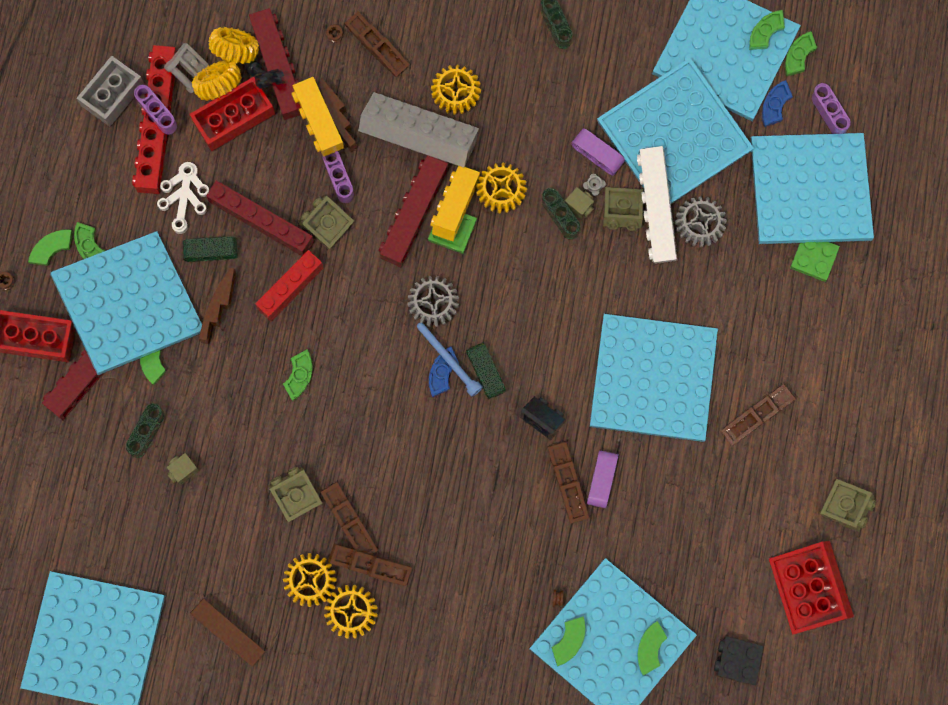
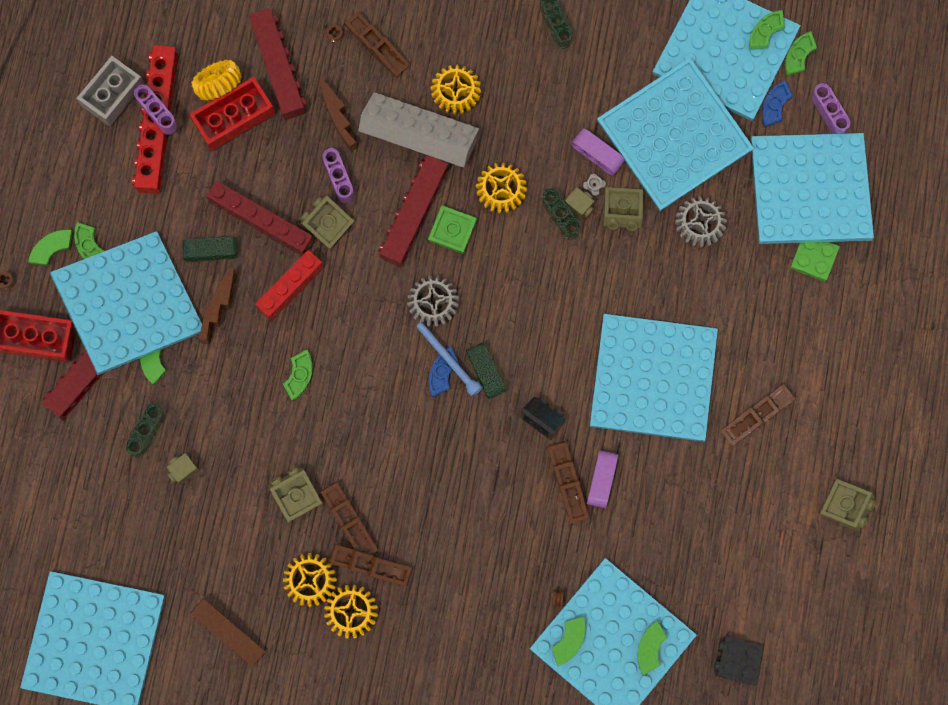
(183, 194): white plant -> none
(190, 61): light grey plate -> none
(233, 45): yellow gear -> none
(262, 77): black bar -> none
(318, 117): yellow brick -> none
(455, 203): yellow brick -> none
(658, 205): white brick -> none
(811, 587): red slope -> none

